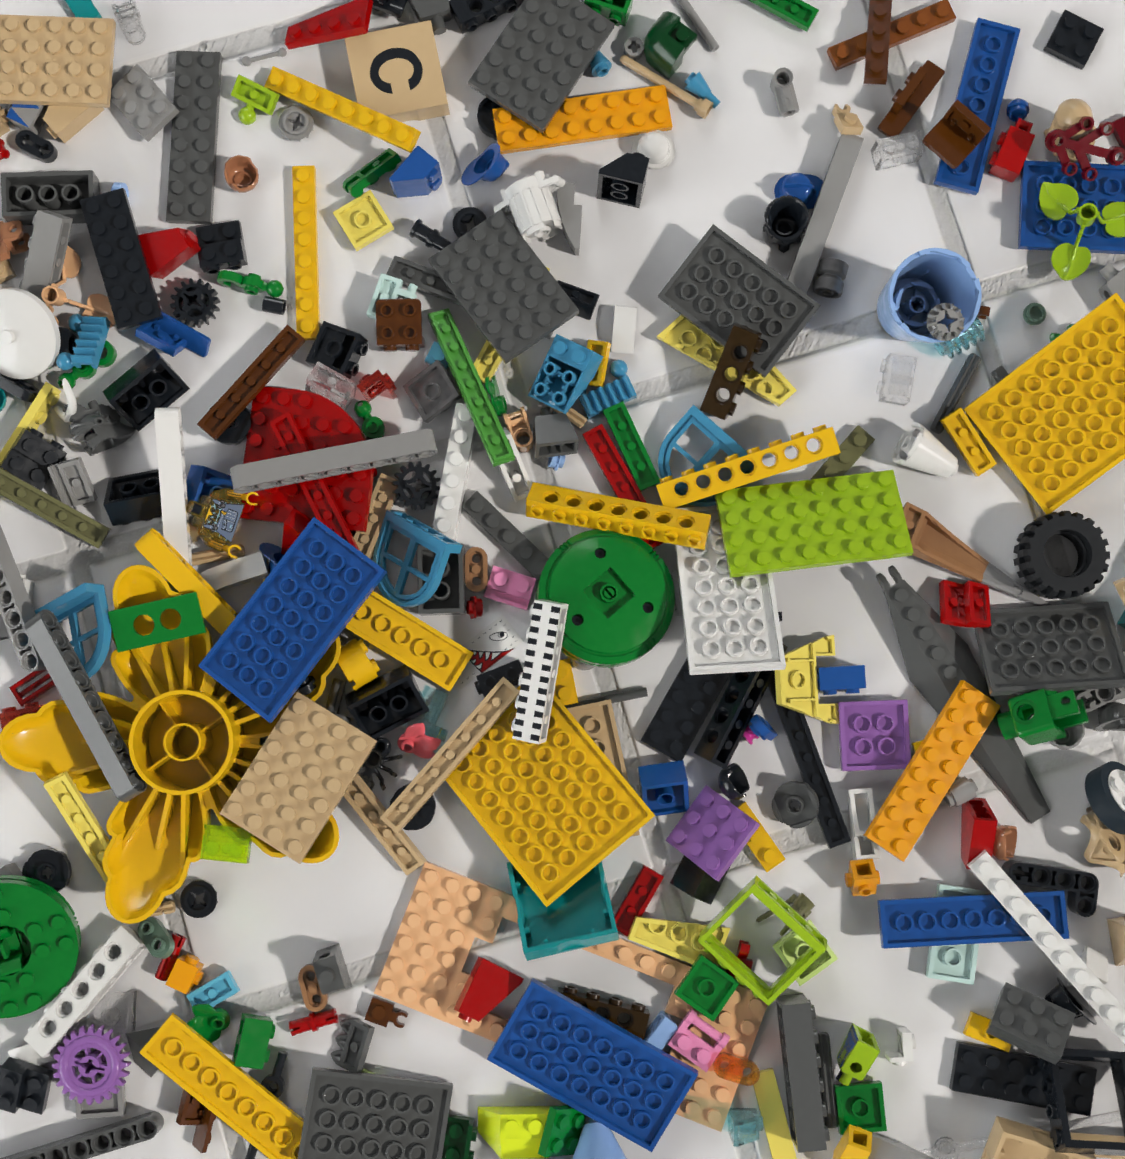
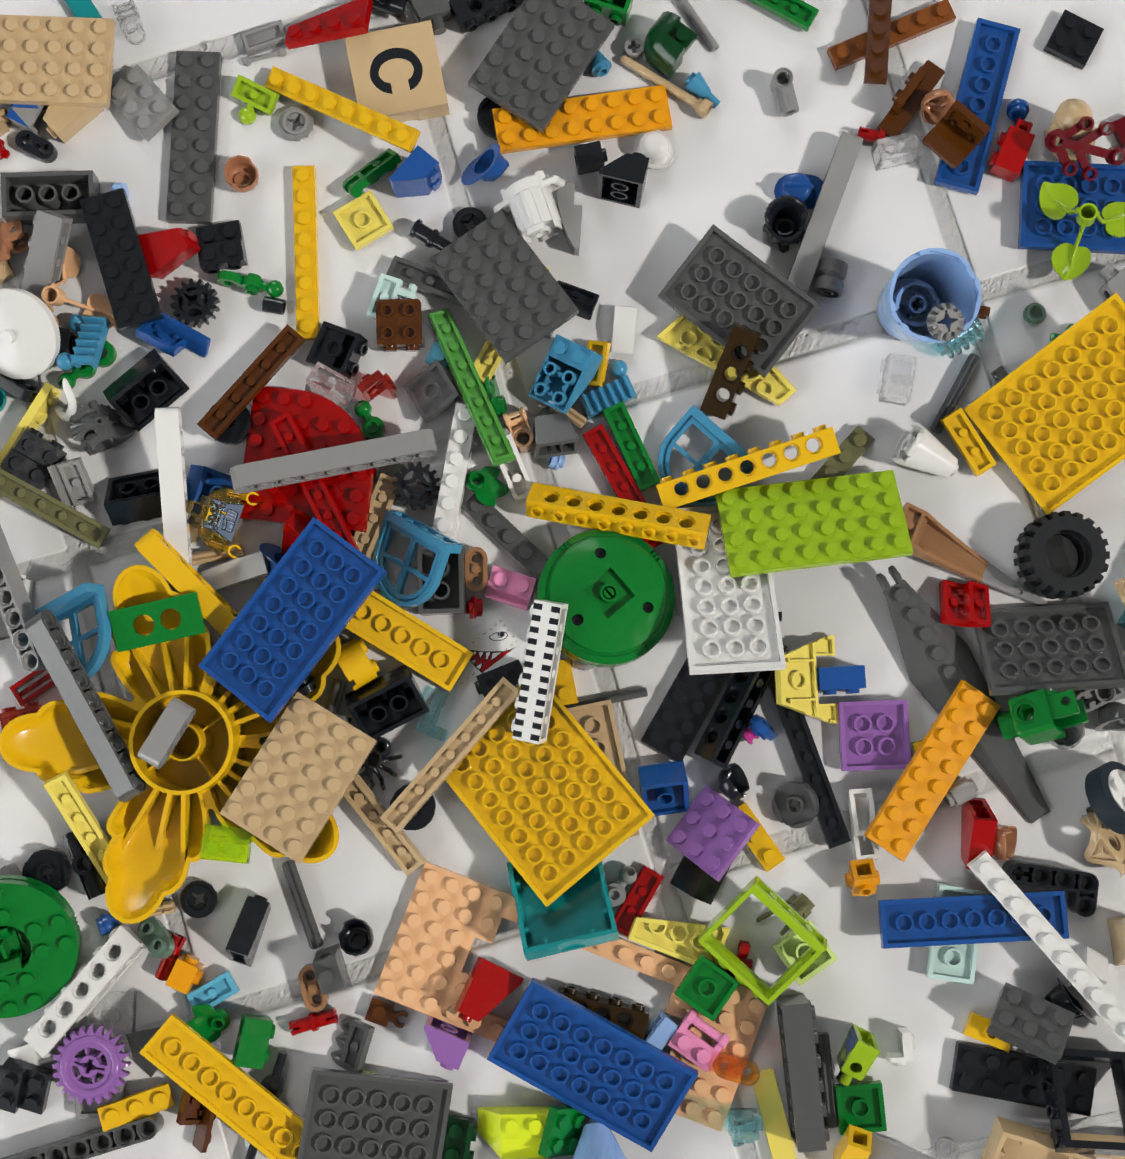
(90, 878): none -> black piece
(106, 923): none -> blue plate
(135, 1106): none -> yellow plate
(166, 733): none -> light grey beam
(248, 930): none -> black slope
(264, 38): none -> light grey tile
(302, 904): none -> dark grey axle
(356, 937): none -> black hair
(417, 742): coral plate -> none
(447, 1042): none -> medium lavender slope
(488, 487): none -> green plate
(589, 157): none -> black brick
(617, 889): none -> light grey piece
(846, 122): tan plate -> none
(871, 135): none -> red pin
(935, 105): none -> nougat hair

